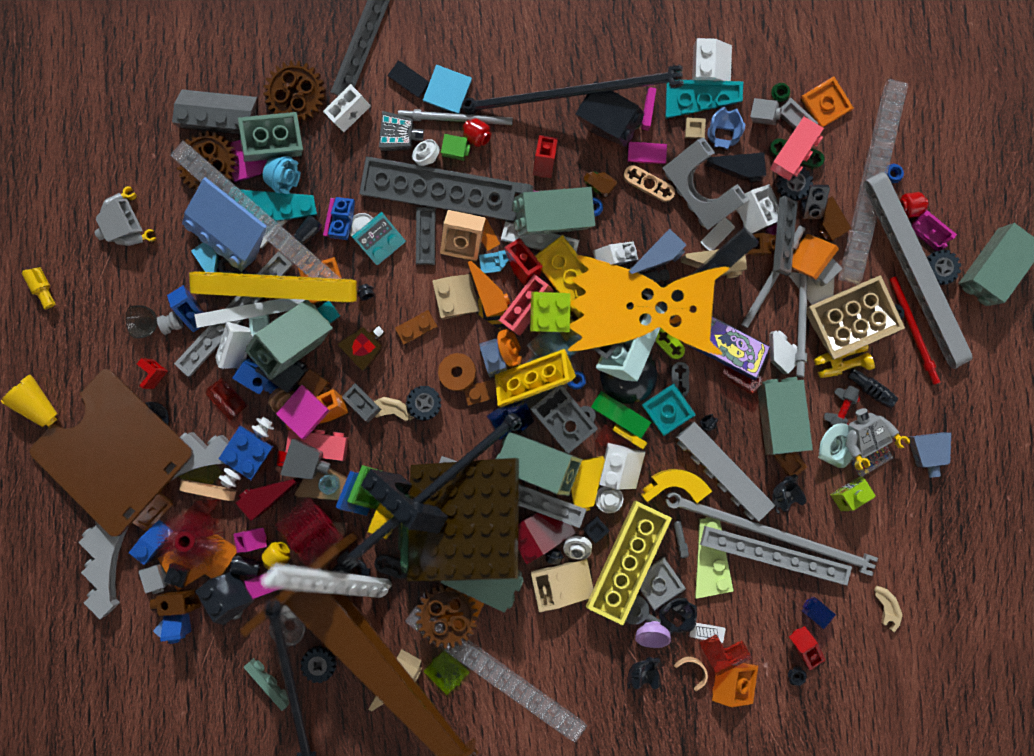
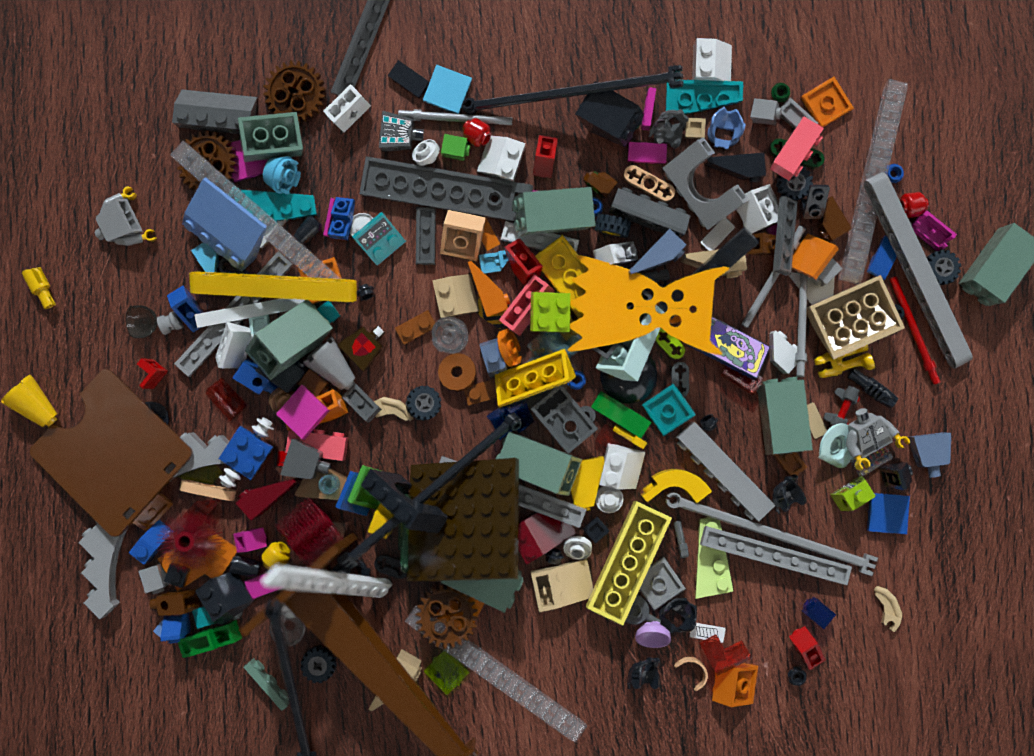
(202, 617): none -> teal tile
(210, 639): none -> green slope
(331, 365): none -> light grey cone
(449, 335): none -> clear cone
(501, 158): none -> white slope
(612, 225): none -> black wheel
(649, 213): none -> dark grey slope
(668, 133): none -> dark grey helmet
(816, 423): none -> tan sticker
(883, 259): none -> blue slope
(888, 513): none -> blue tile
(897, 475): none -> black slope

